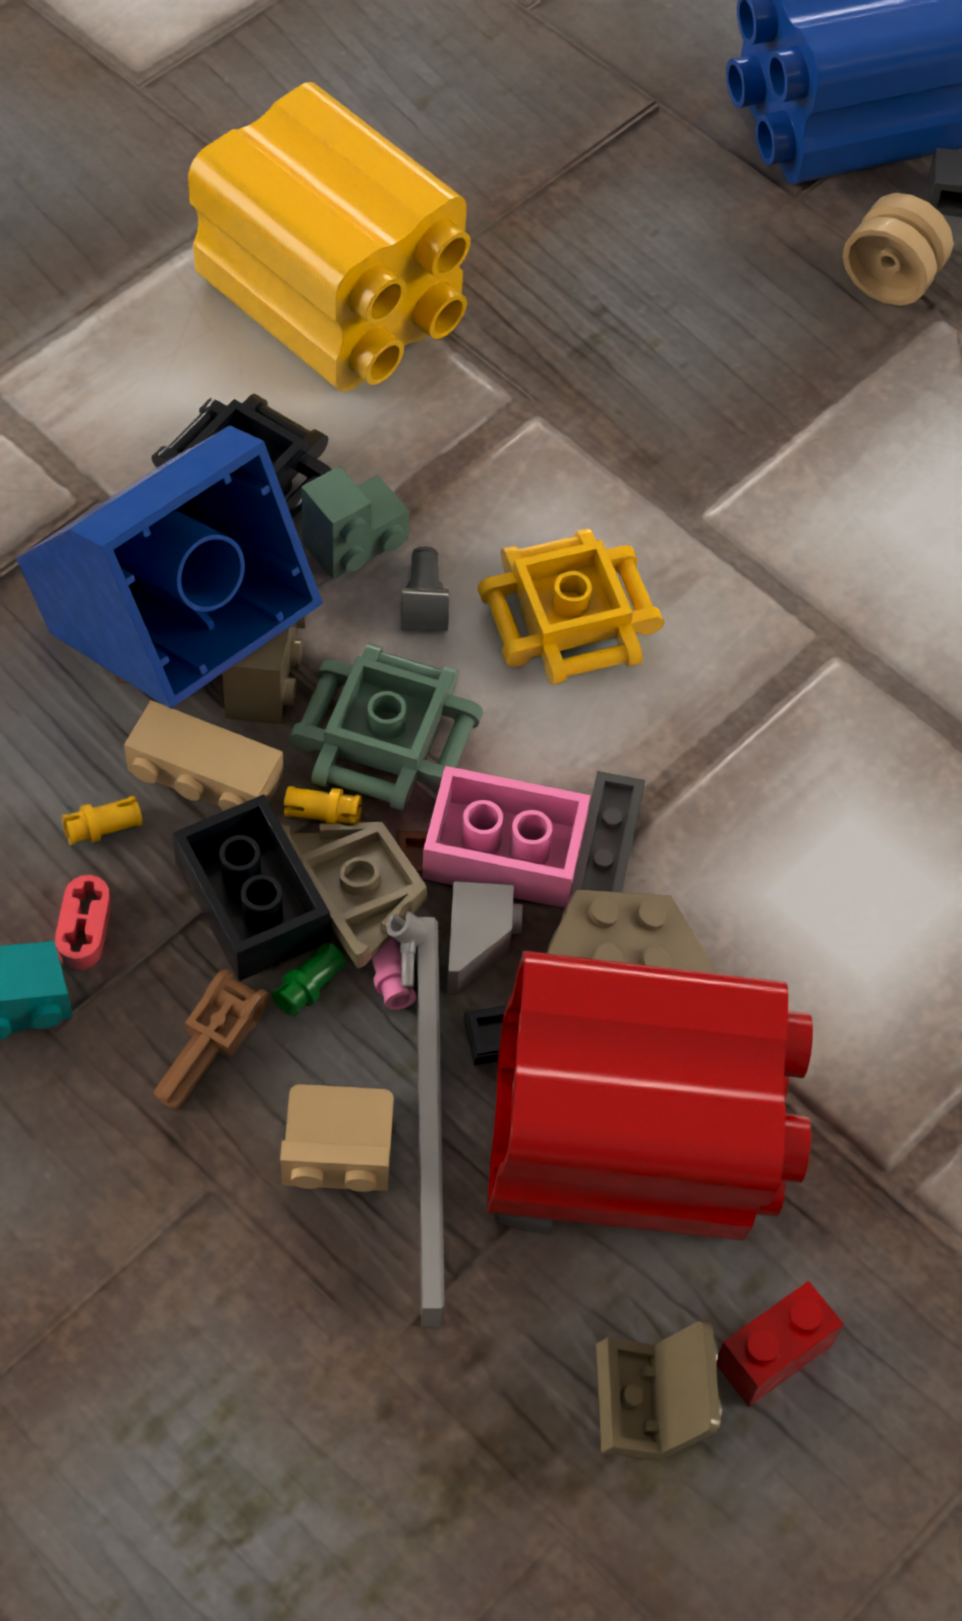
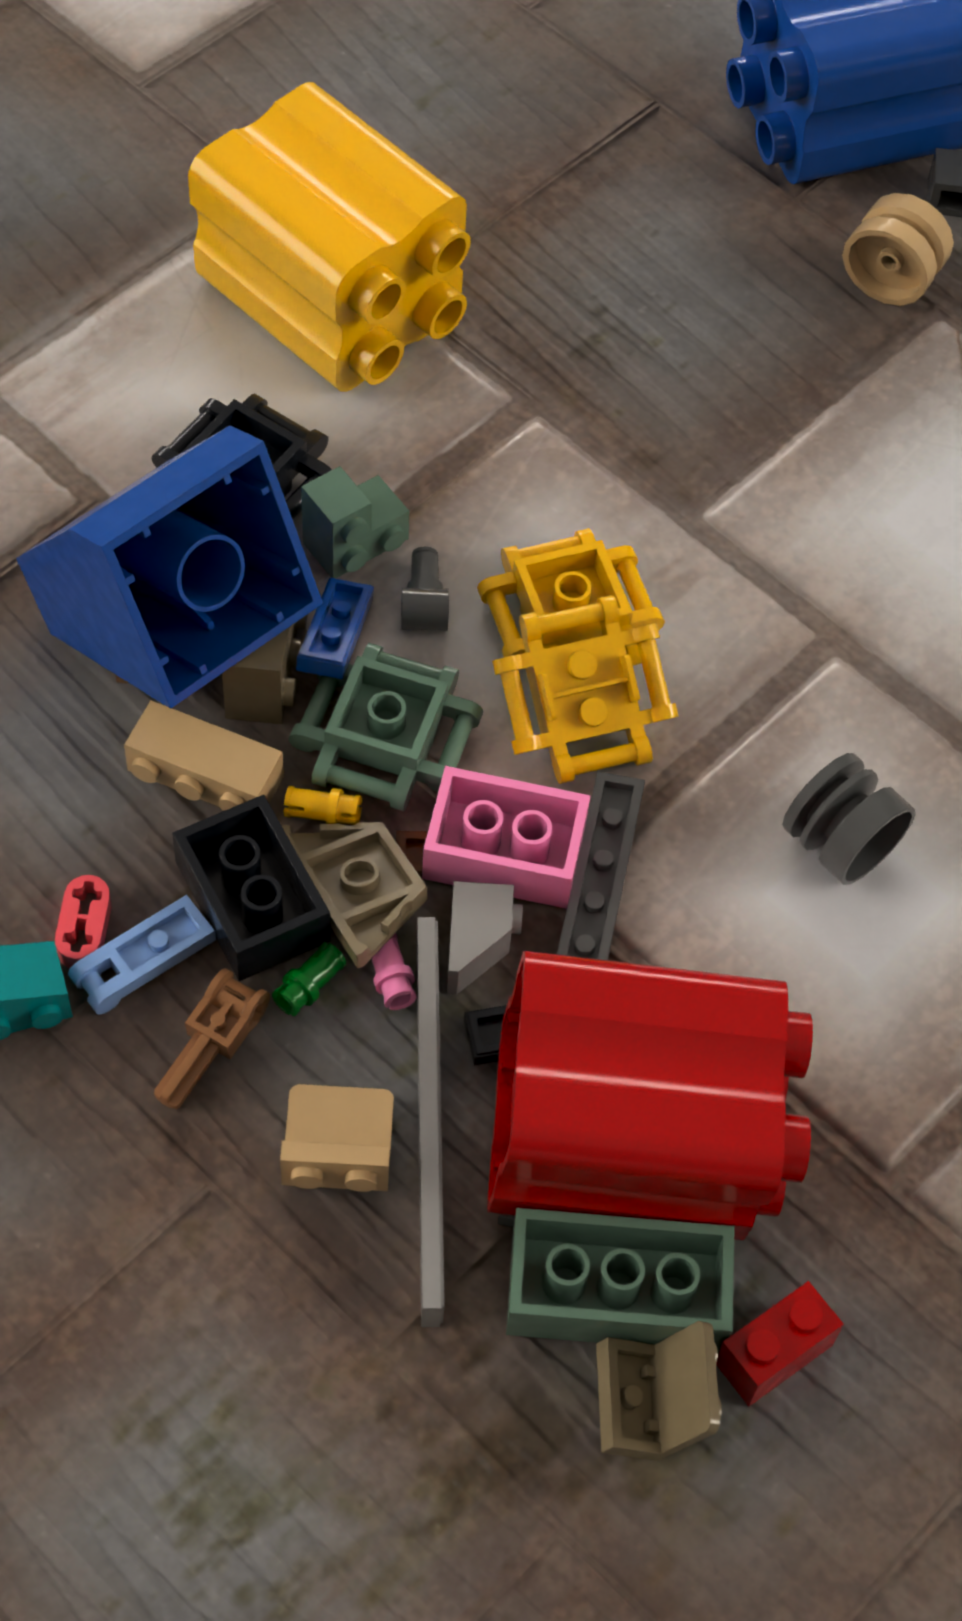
(94, 822): yellow pin -> none
(142, 953): none -> light blue plate
(335, 628): none -> blue tile
(411, 935): light grey hand -> none
(584, 689): none -> yellow brick
(617, 1277): none -> sand green brick
(628, 930): dark tan wing -> none
(849, 818): none -> dark grey wheel

